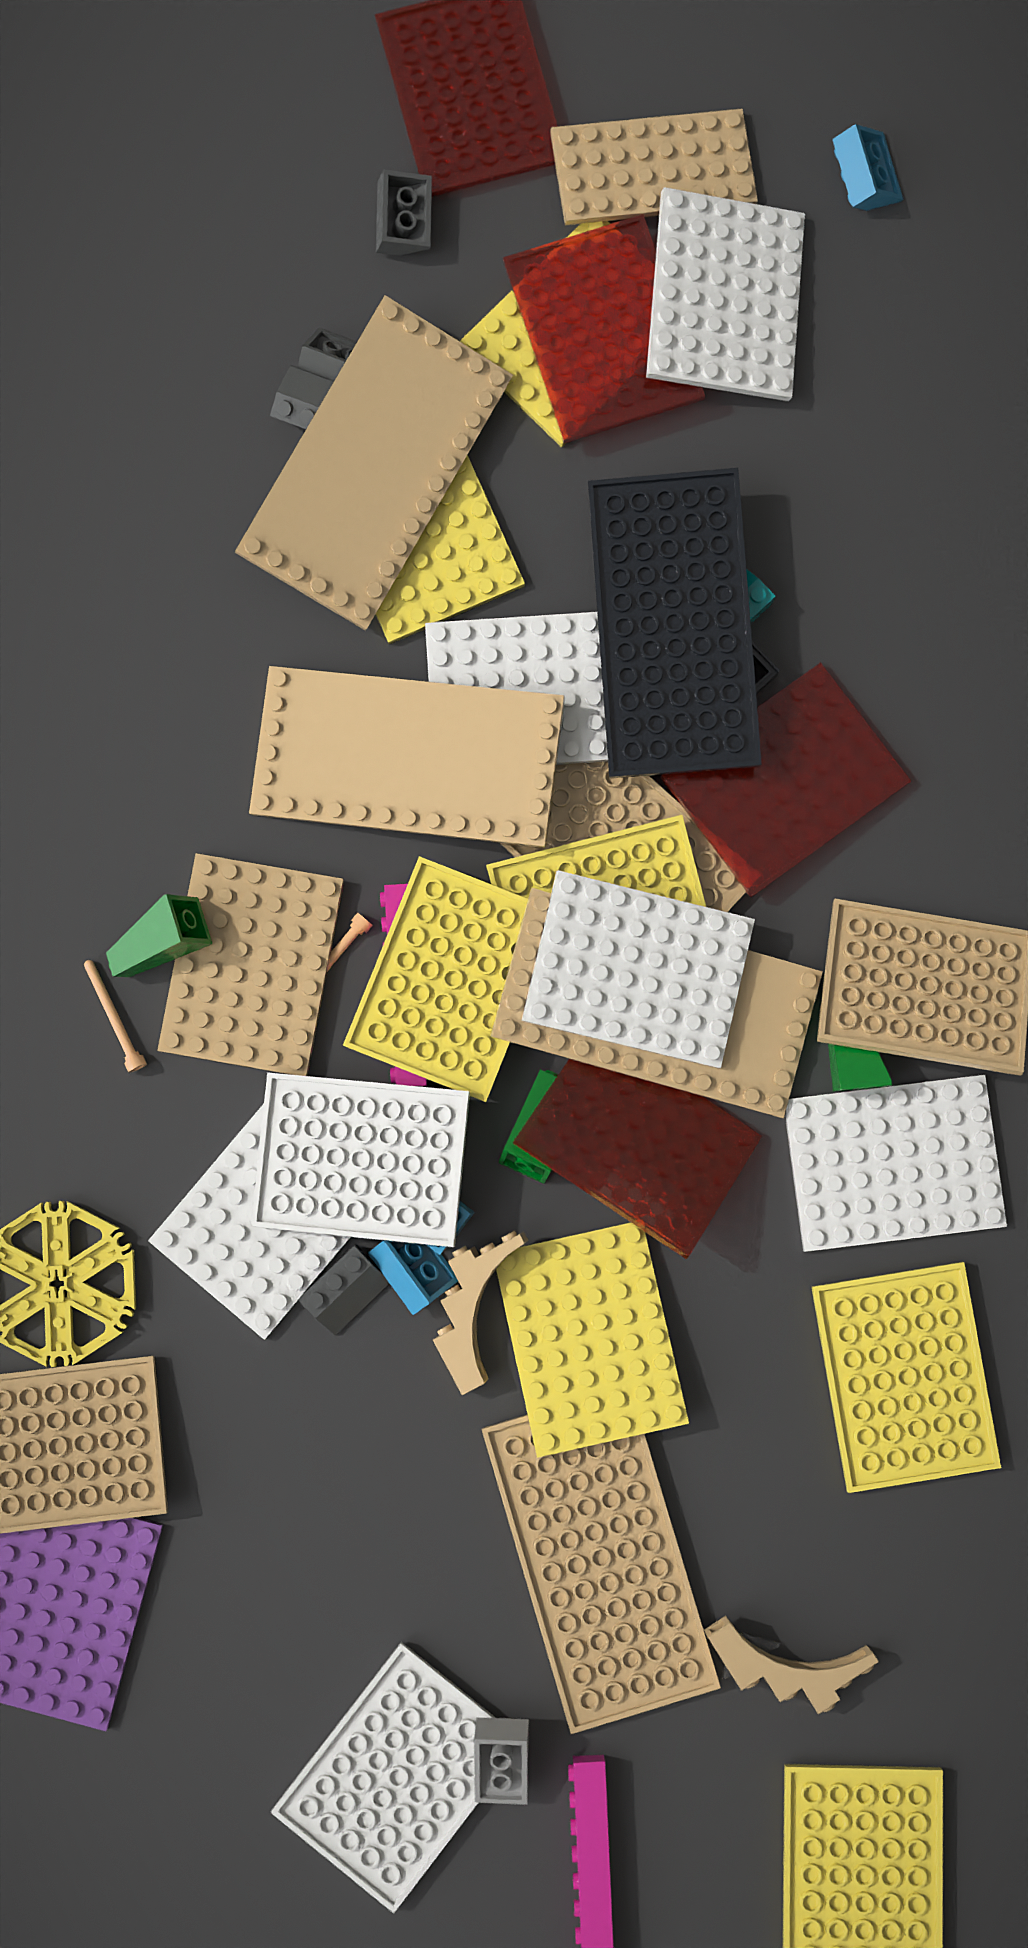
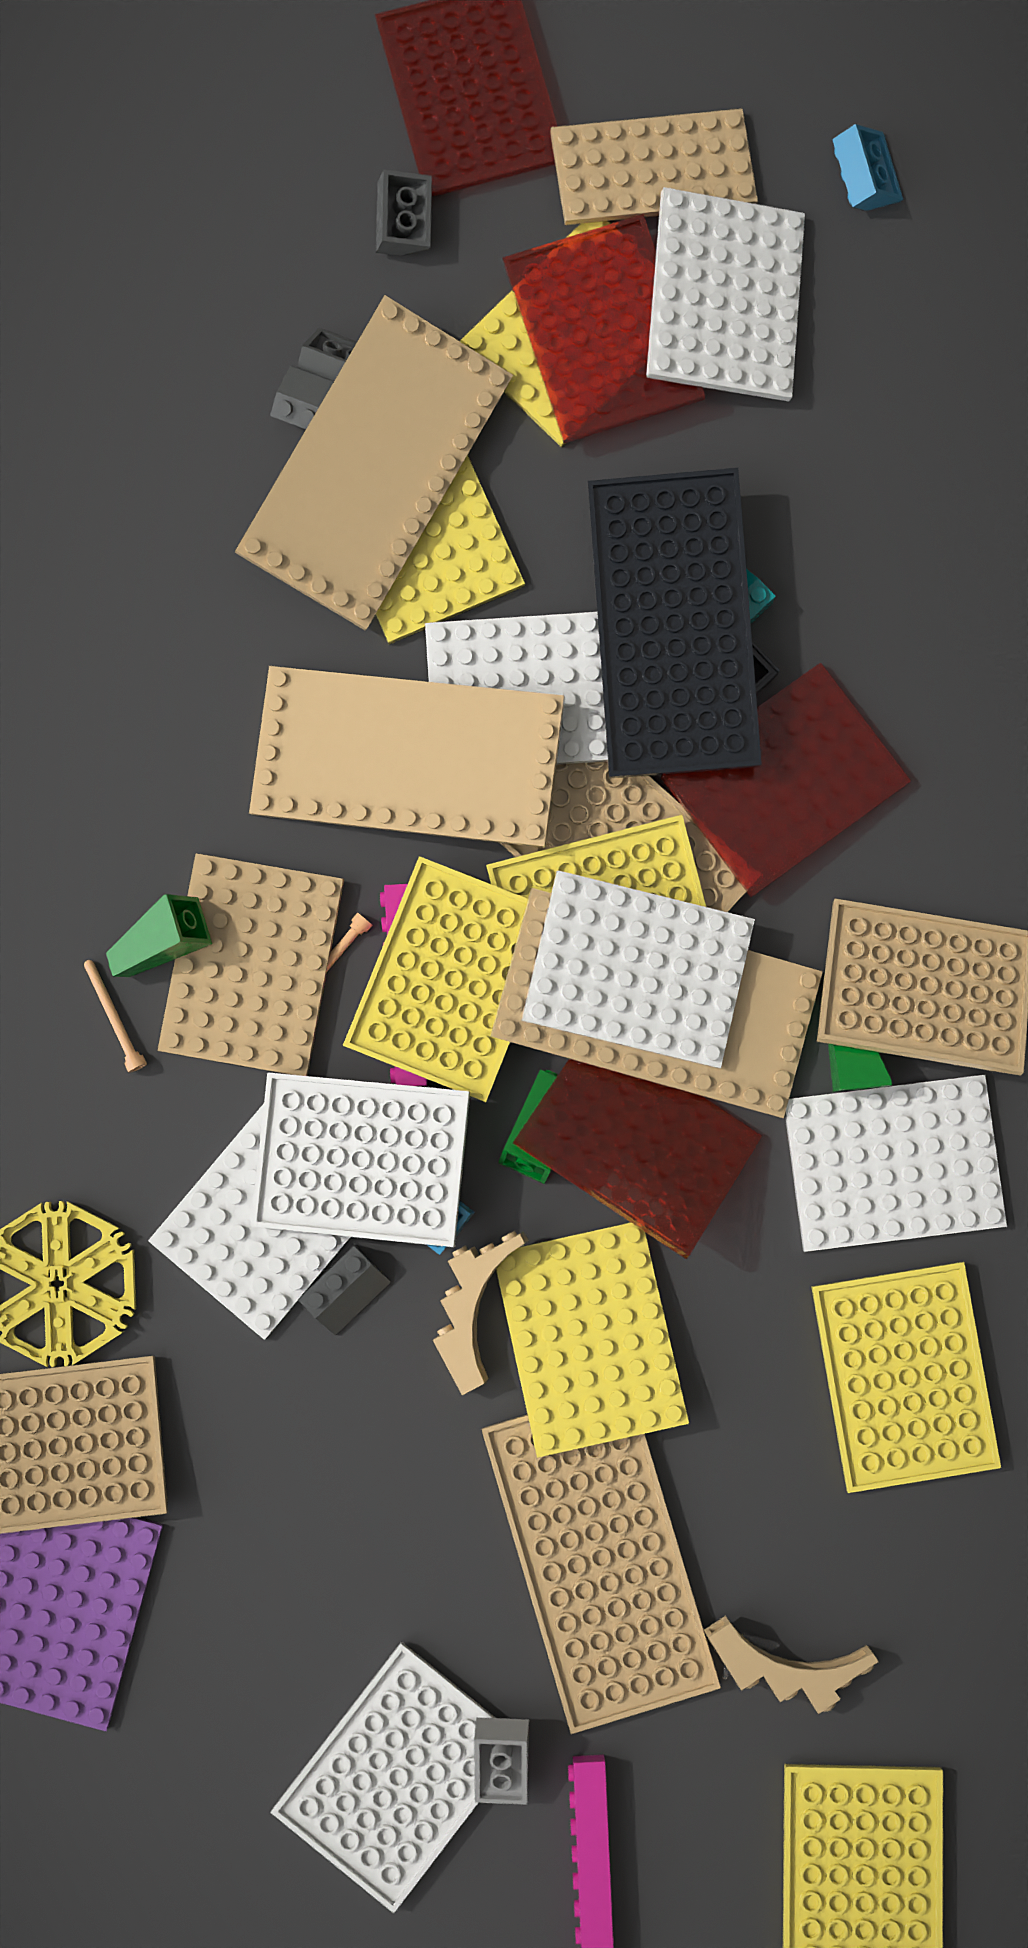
(413, 1272): dark azure slope -> none

